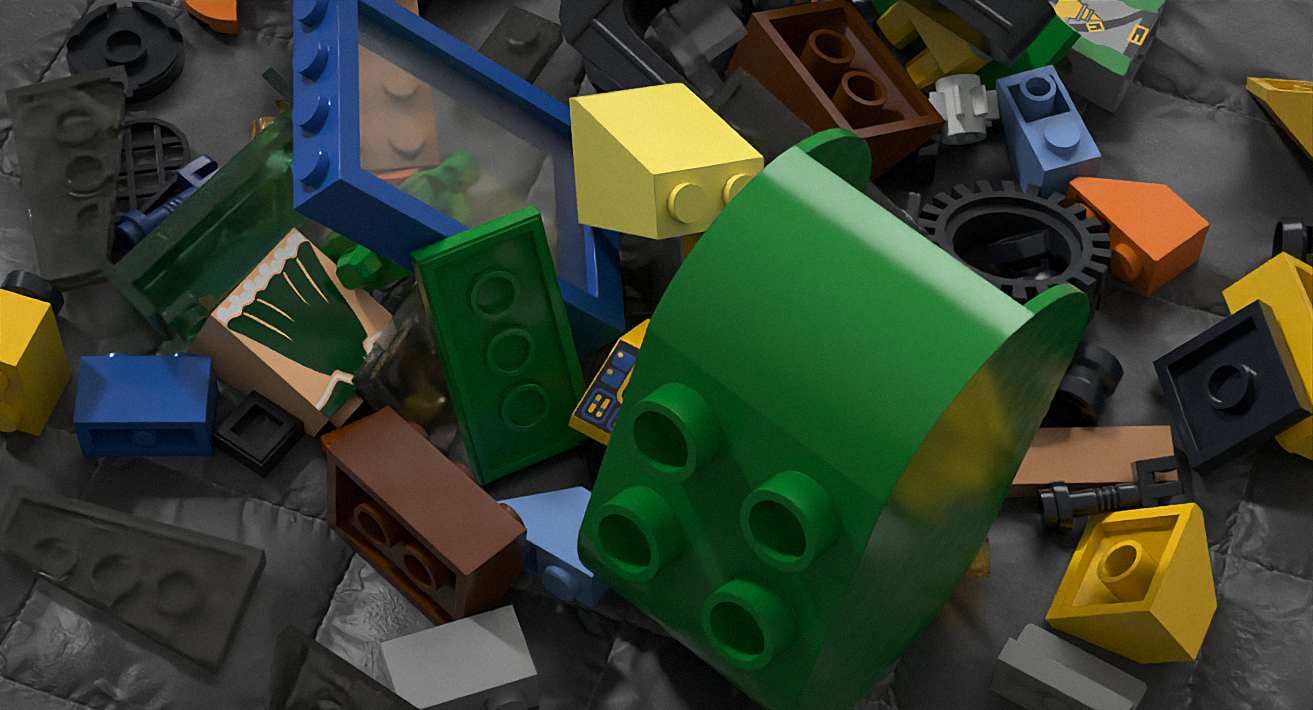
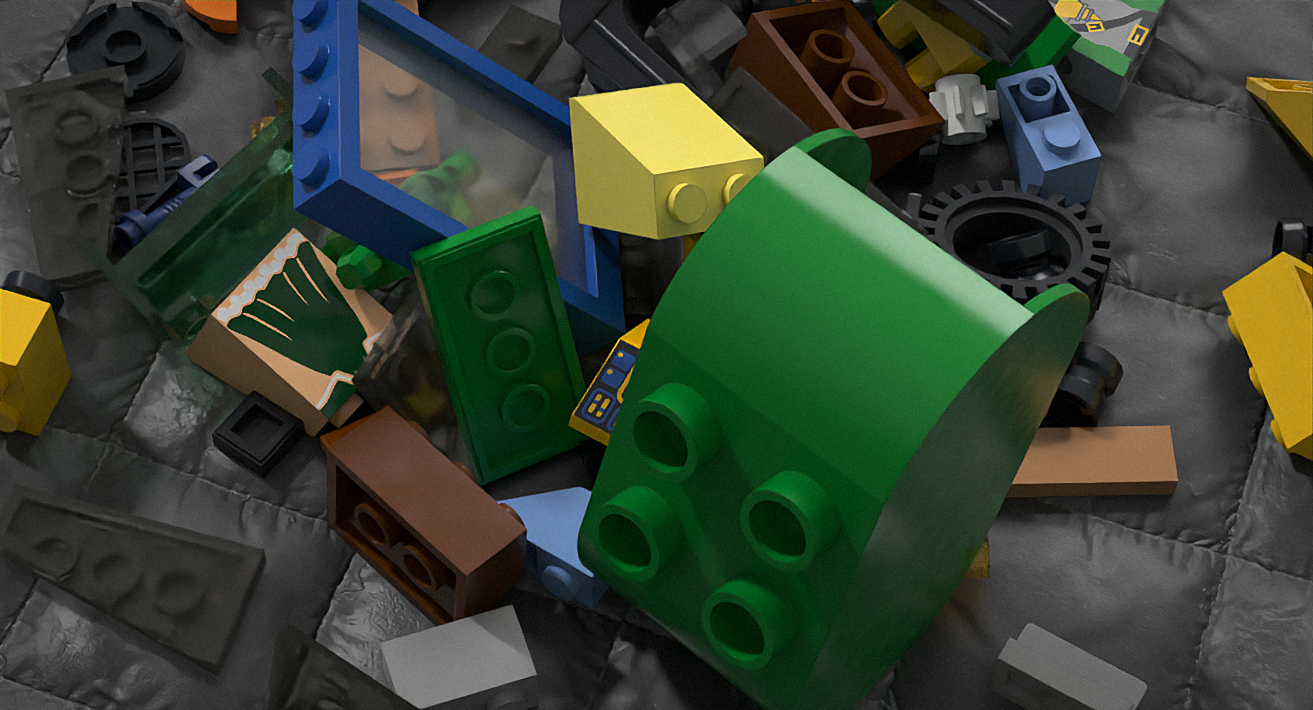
(146, 405): blue brick -> none
(1059, 507): black hinge -> none
(1140, 584): yellow slope -> none
(1148, 227): orange slope -> none
(1232, 388): black plate -> none

